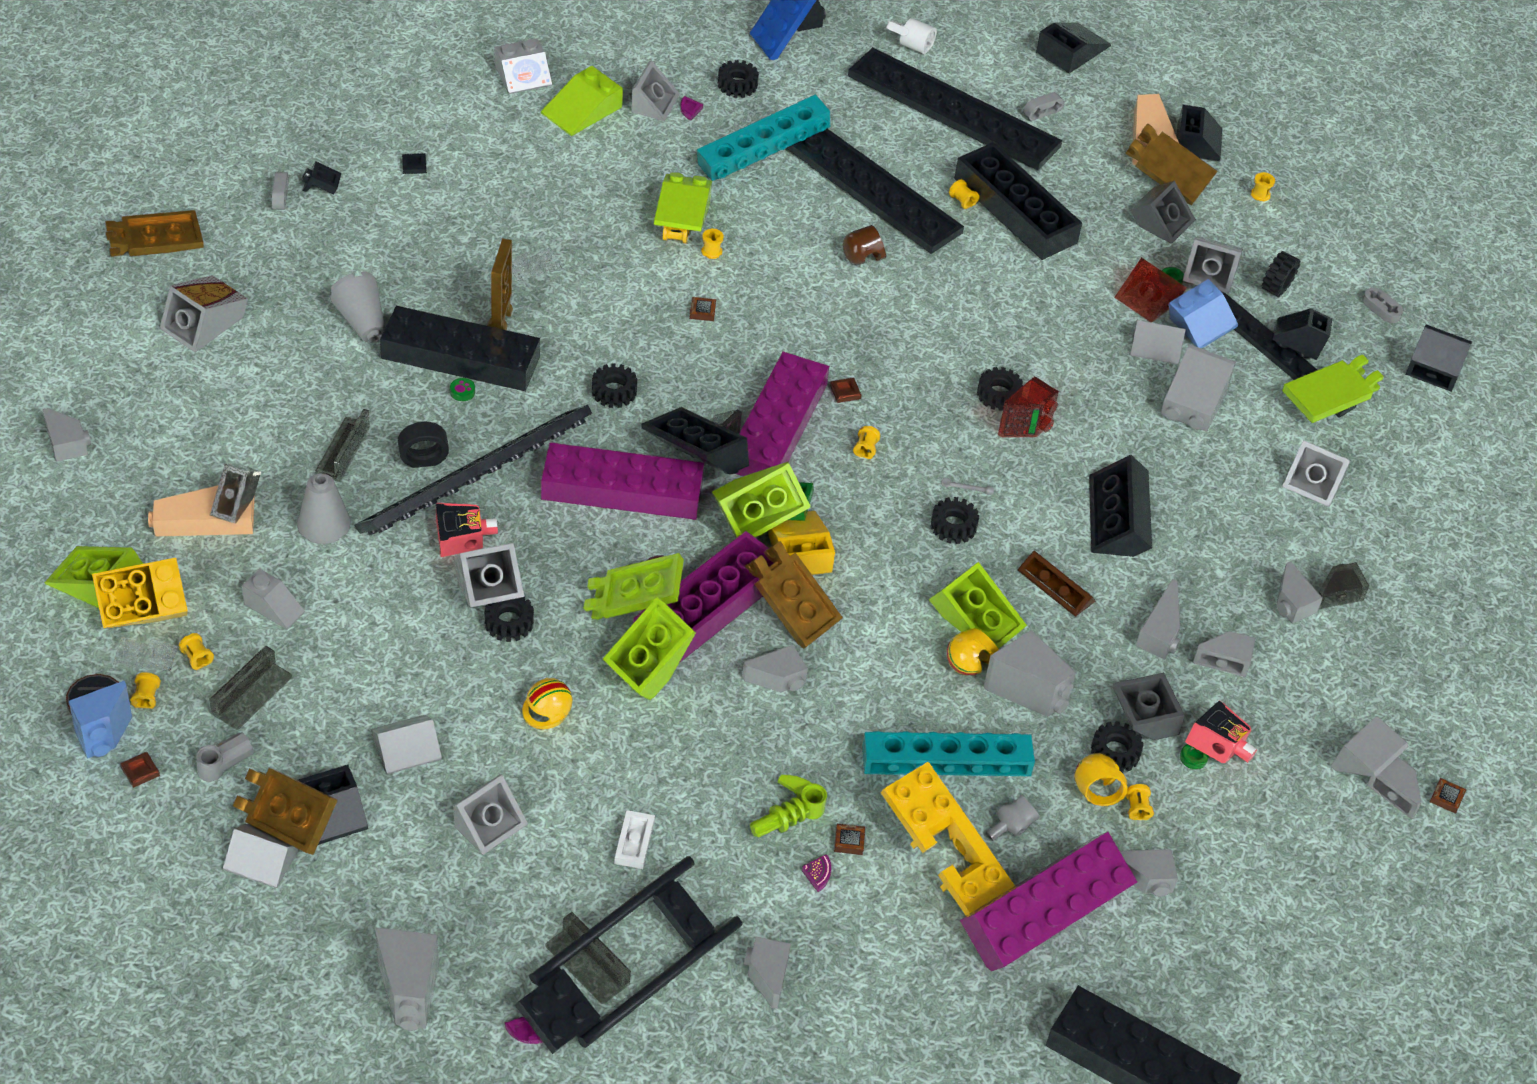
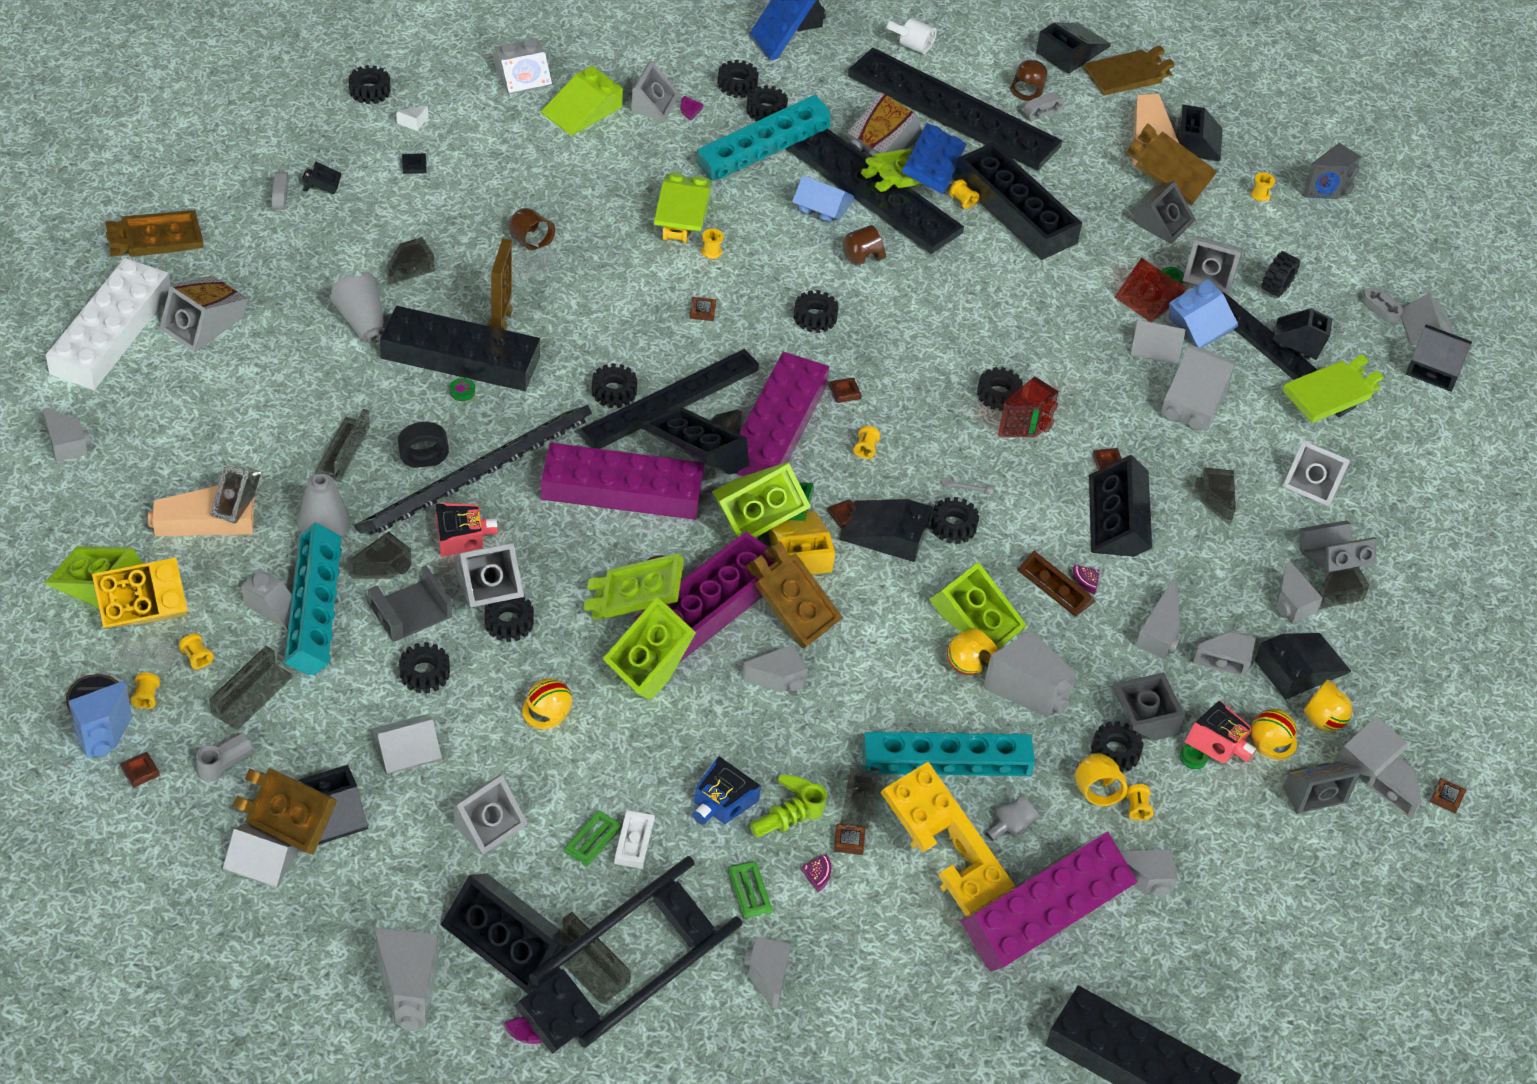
(108, 324): none -> white brick
(313, 600): none -> teal brick
(367, 76): none -> black tyre
(381, 559): none -> clear smoke slope
(410, 260): none -> clear smoke slope
(412, 117): none -> white slope
(412, 607): none -> dark grey panel
(424, 655): none -> black tyre
(503, 929): none -> black slope
(526, 221): none -> reddish brown helmet
(579, 854): none -> bright green tile
(669, 398): none -> black plate
(724, 793): none -> torso
(755, 910): none -> bright green tile
(766, 95): none -> black tyre
(812, 320): none -> black tyre
(822, 198): none -> medium blue slope
(841, 512): none -> copper tile
(859, 795): none -> clear smoke slope
(885, 127): none -> slope
(888, 526): none -> black slope
(890, 167): none -> lime tile
(934, 158): none -> blue plate
(1032, 73): none -> reddish brown helmet
(1086, 578): none -> magenta tile
(1106, 457): none -> copper tile
(1129, 70): none -> pearl gold tile
(1217, 492): none -> clear smoke slope
(1272, 730): none -> yellow helmet
(1299, 662): none -> black slope
(1321, 786): none -> dark grey slope
(1329, 708): none -> yellow helmet
(1332, 174): none -> dark grey slope
(1333, 547): none -> dark grey panel
(1422, 312): none -> light grey slope

